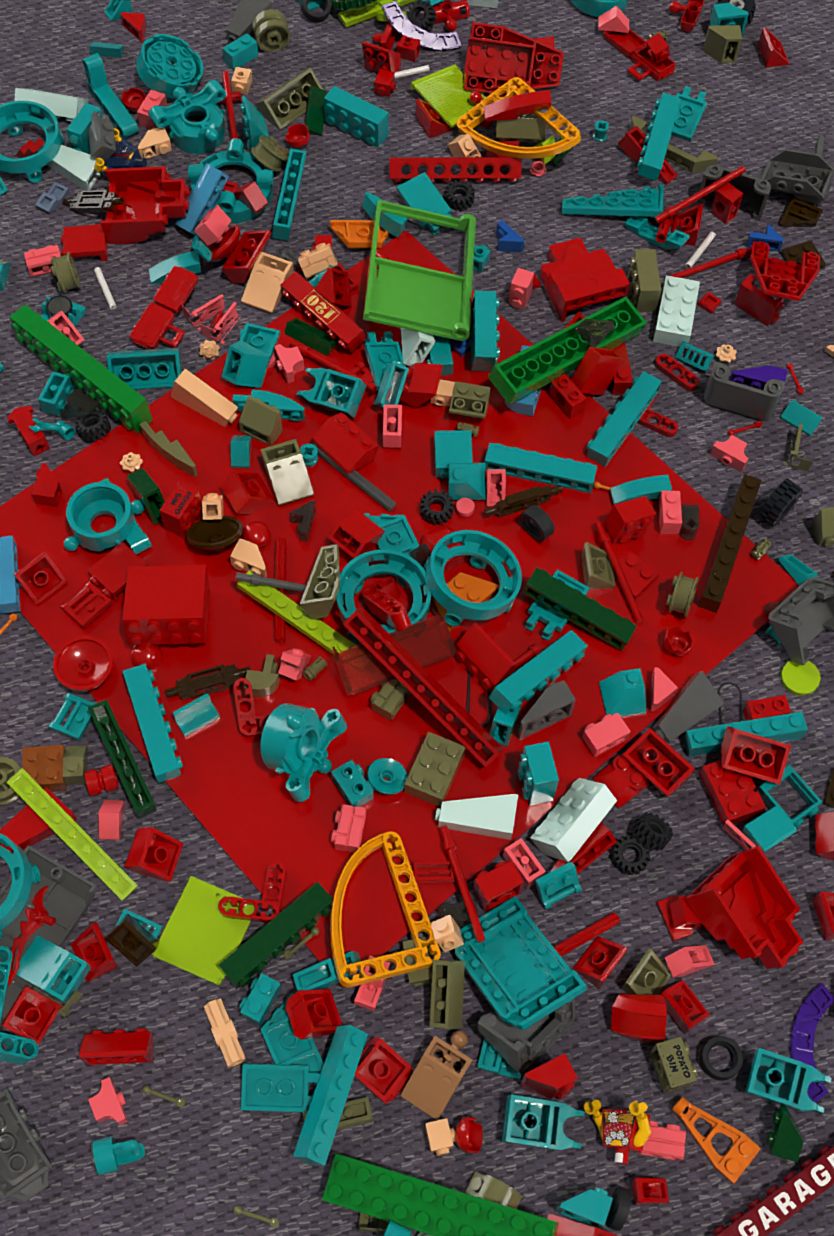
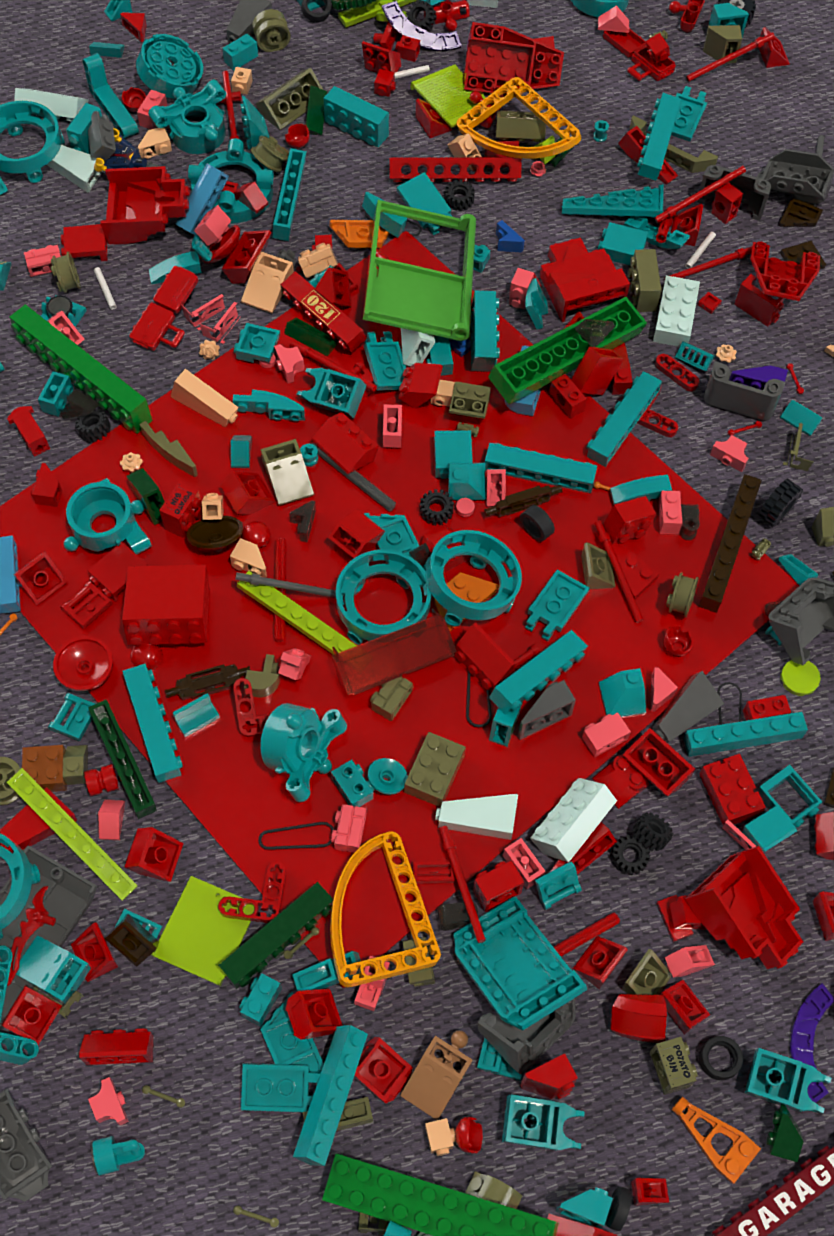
(29, 148): red slope -> none
(52, 199): sand blue slope -> none
(65, 430): teal brick -> none
(93, 201): dark brown piece -> none
(146, 367): teal slope -> none
(215, 320): red slope -> none
(224, 1033): light nougat piece -> none
(245, 365): teal slope -> none
(260, 421): olive slope -> none
(296, 846): none -> black piece
(311, 671): olive pin -> none
(322, 584): olive wedge -> none
(383, 602): red beam -> none
(391, 384): teal window -> none
(423, 686): red brick -> none
(447, 933): light nougat brick -> none
(447, 994): olive brick -> none
(519, 104): red slope -> none
(536, 303): none -> teal slope
(538, 773): teal brick -> none
(579, 609): dark green brick -> none
(621, 1129): torso -> none
(622, 242): none -> teal brick
(665, 1142): coral brick -> none
(754, 755): red slope -> none
(759, 42): none -> red bar
(770, 237): blue slope -> none

